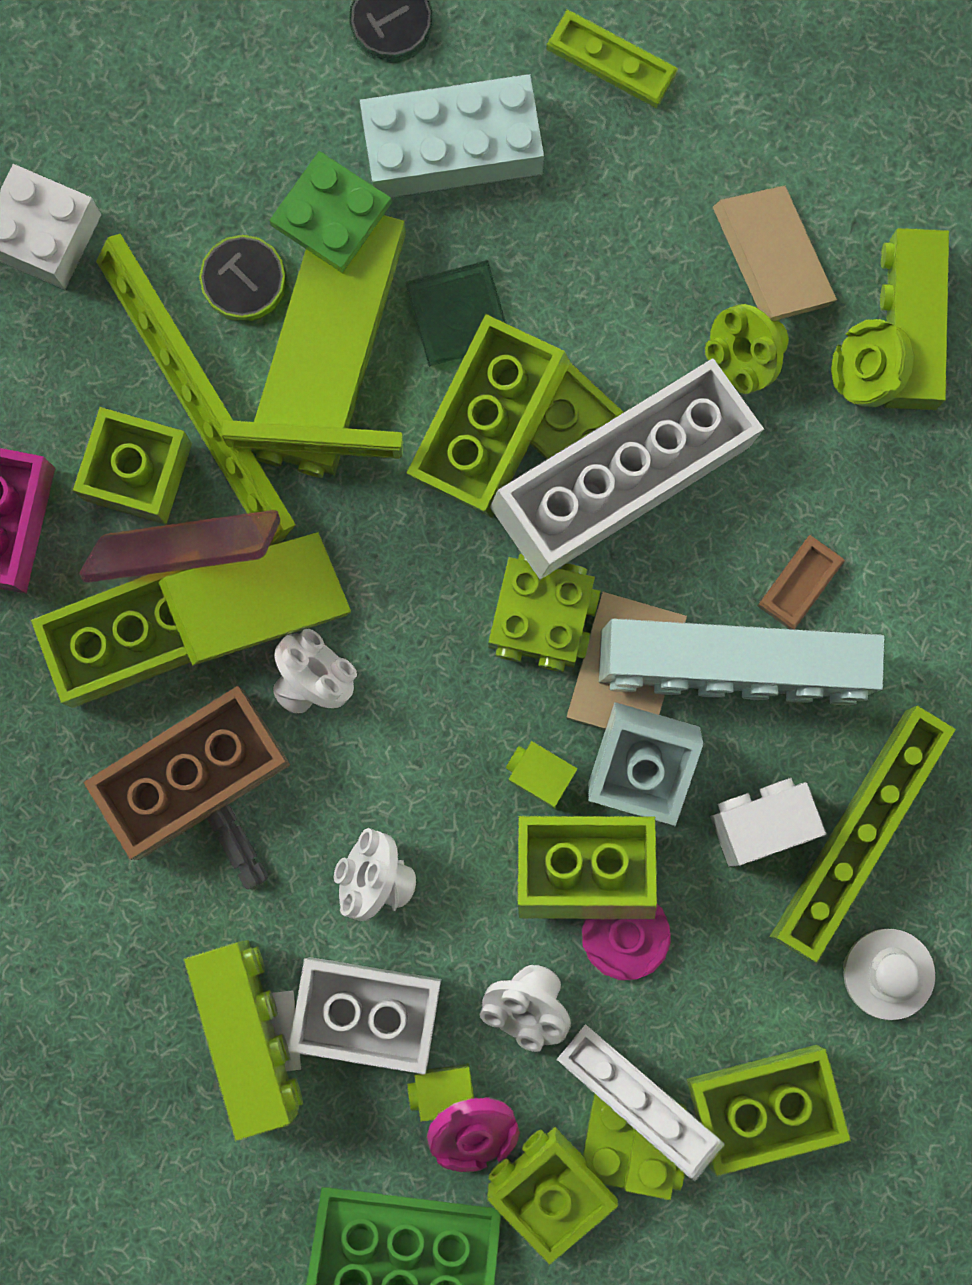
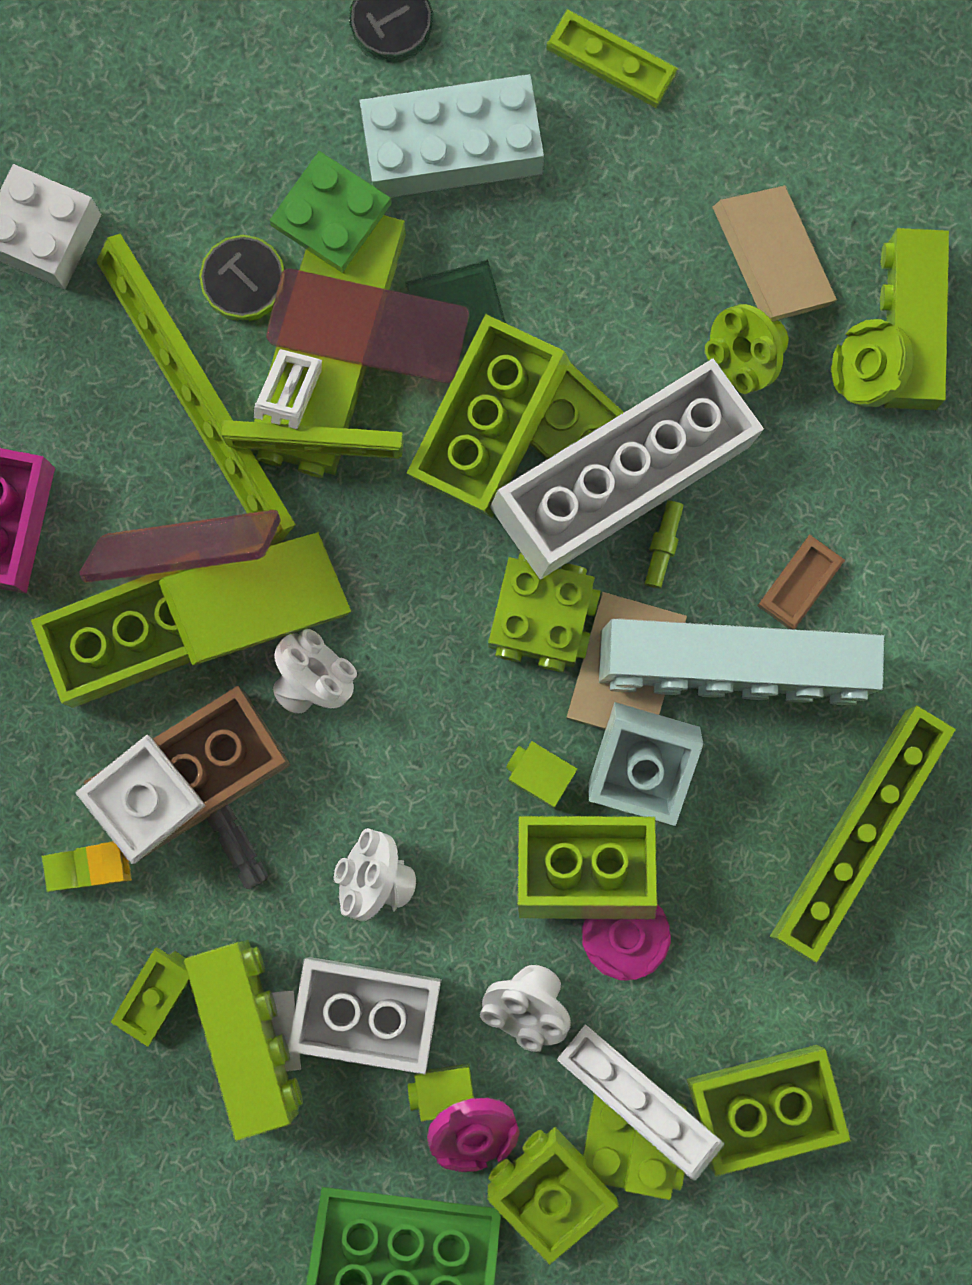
(86, 867): none -> leg
(132, 465): lime brick -> none
(140, 799): none -> white tile
(152, 996): none -> lime plate
(280, 410): none -> white tile
(367, 325): none -> clear pink piece
(664, 544): none -> lime bar
(766, 825): white brick -> none
(889, 974): white plate -> none

